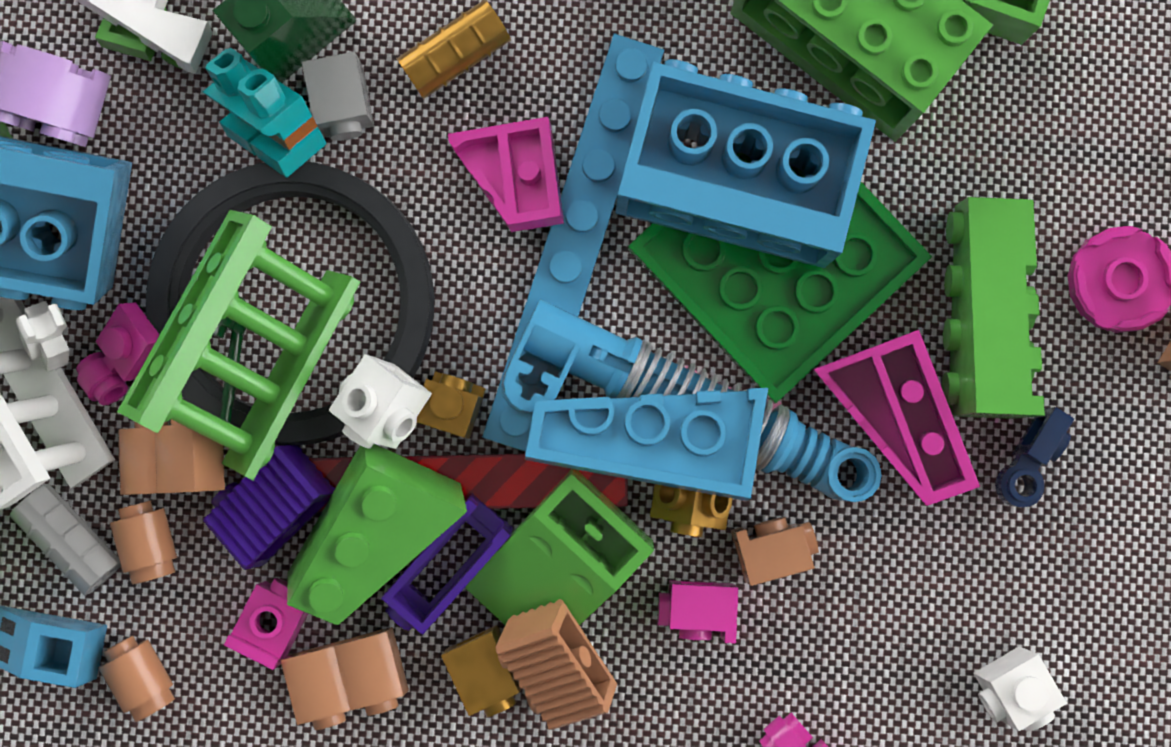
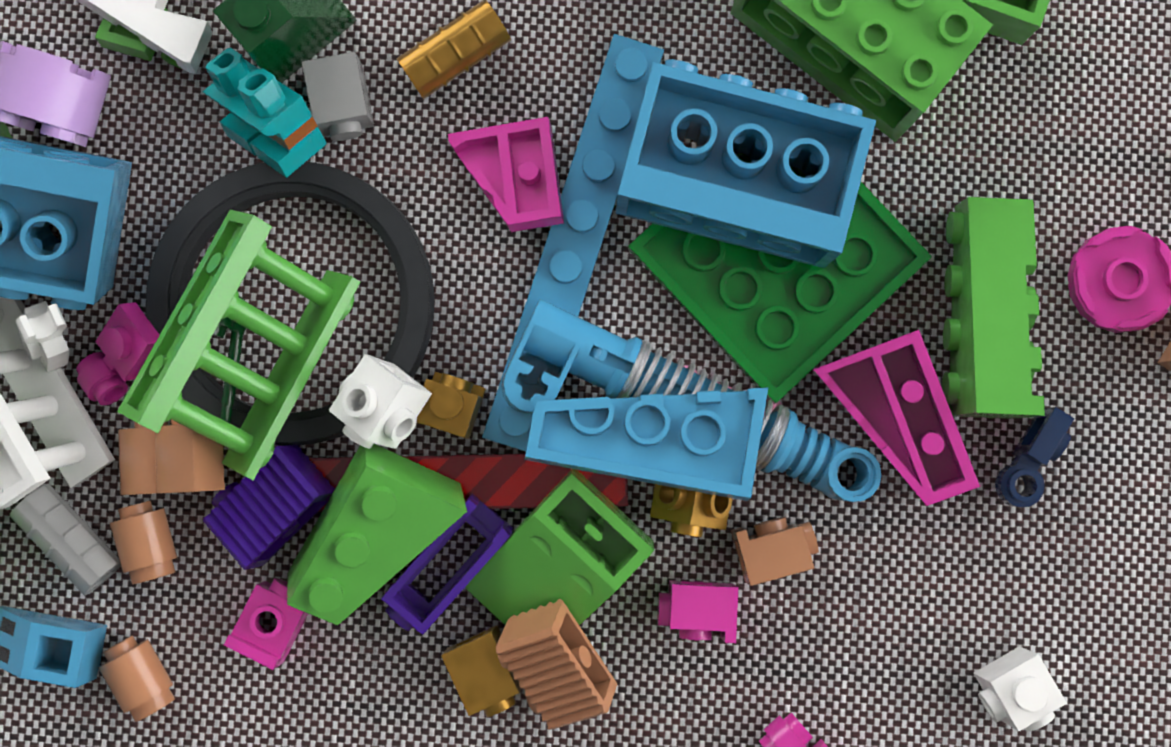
(345, 678): nougat brick -> none

